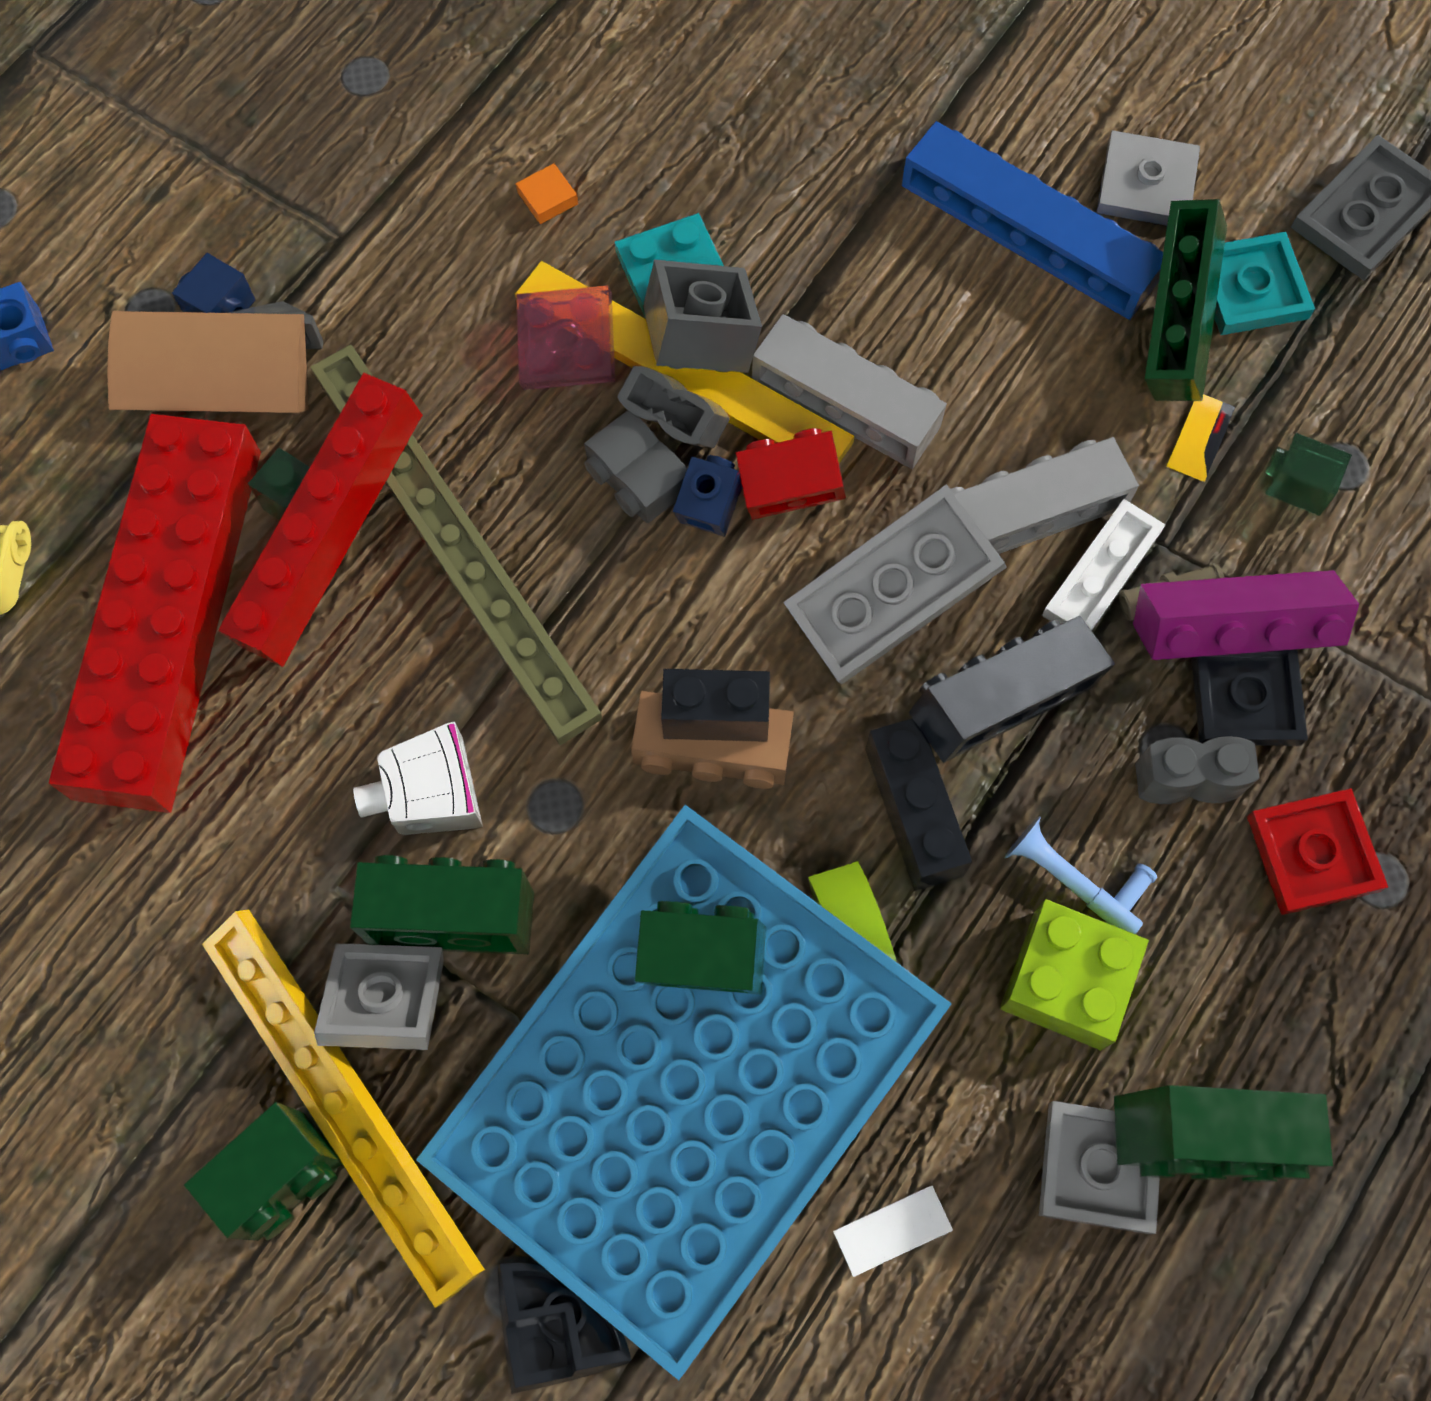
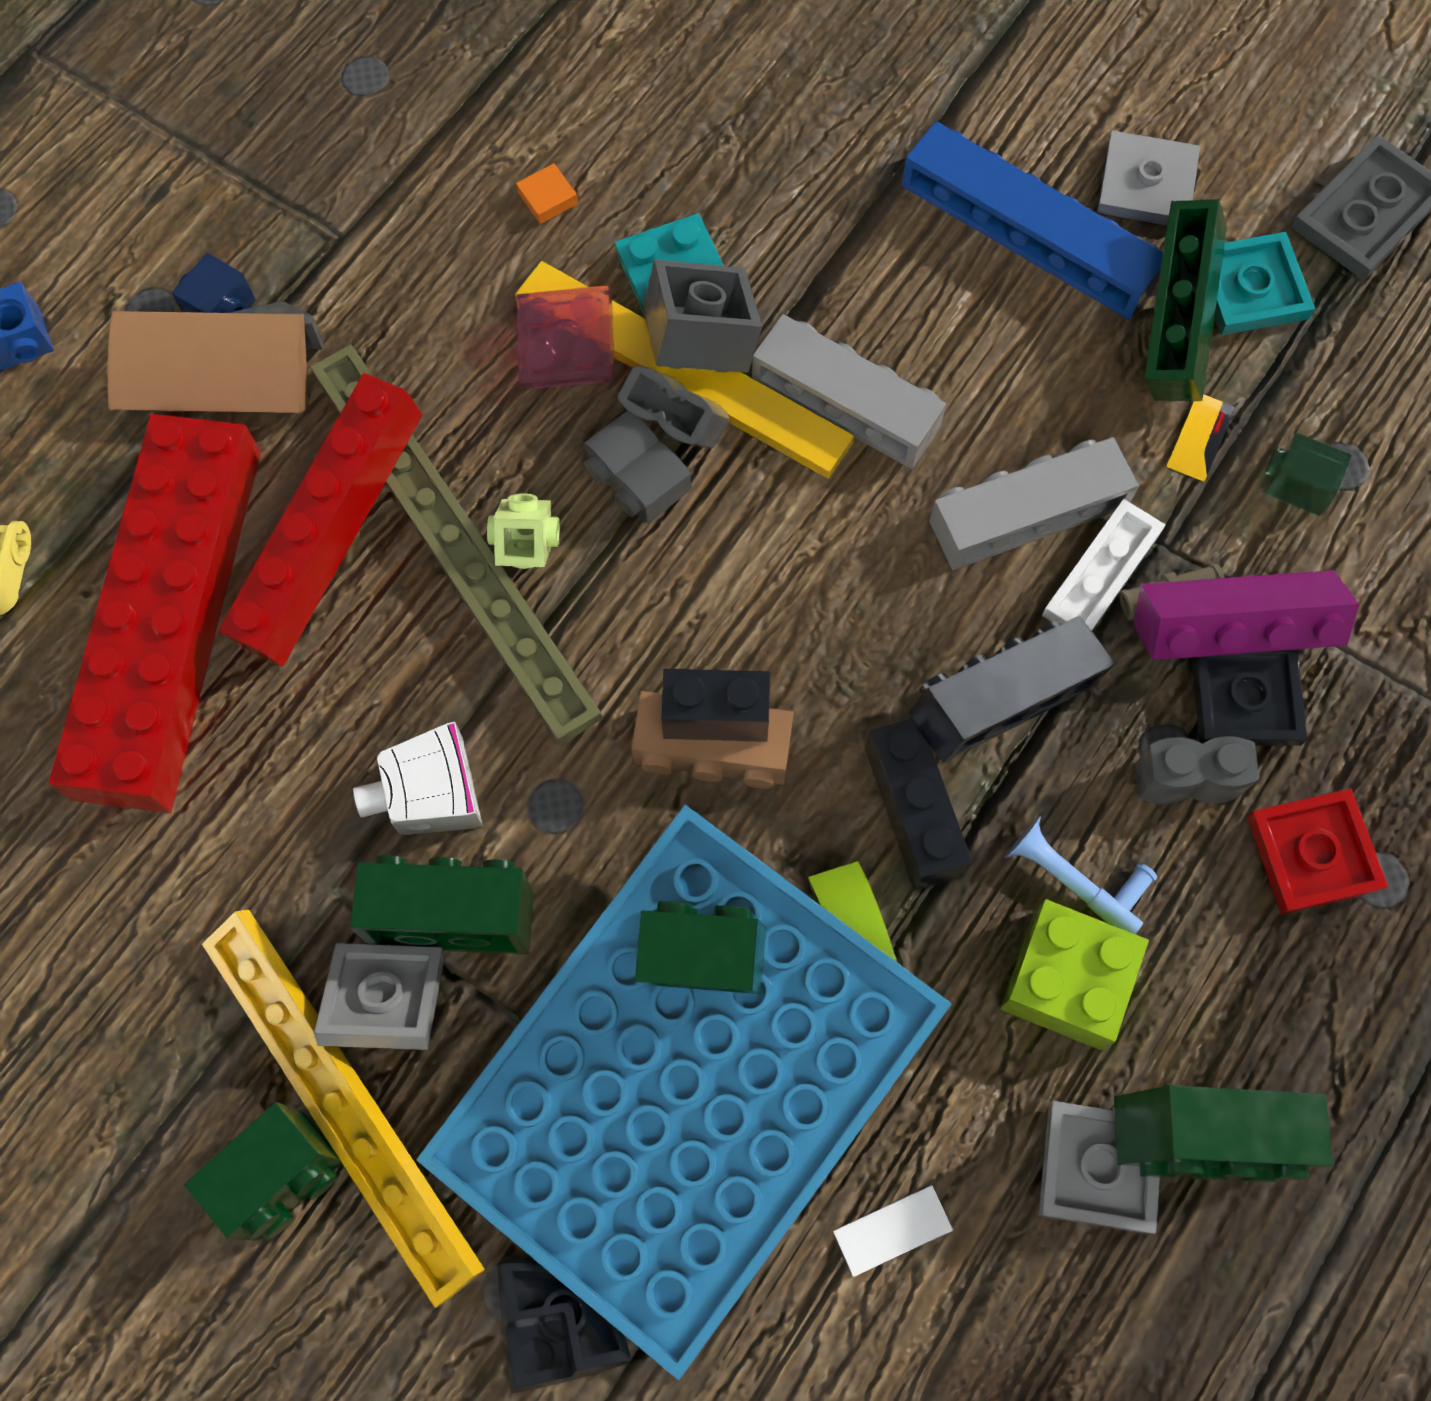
(278, 482): clear green brick -> none
(523, 531): none -> yellowish green brick
(708, 494): dark blue brick -> none
(790, 473): red brick -> none
(894, 584): light grey plate -> none

